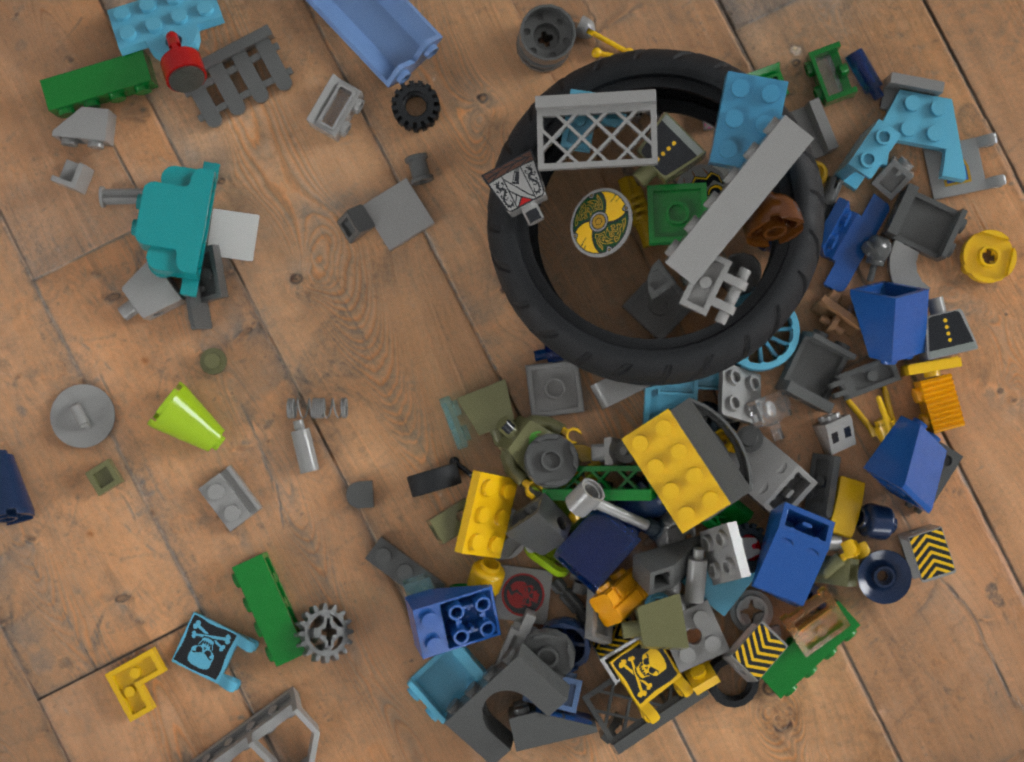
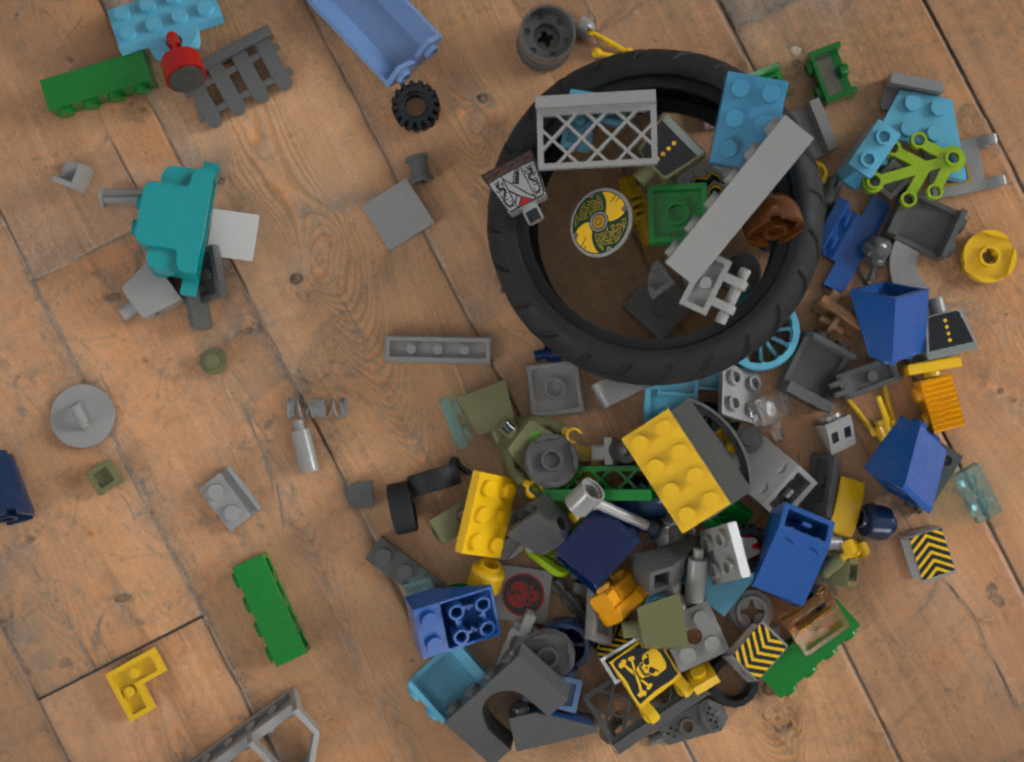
(88, 127): light grey slope -> none
(187, 420): lime cone -> none
(209, 648): flag -> none
(323, 645): dark grey gear -> none
(336, 108): light grey window -> none
(355, 223): dark grey slope -> none
(402, 507): none -> black tyre
(437, 349): none -> light grey tile
(700, 723): none -> dark grey piece
(865, 73): clear blue cylinder -> none
(896, 580): dark blue dish -> none
(919, 169): none -> lime plant
(977, 493): none -> clear light blue plate

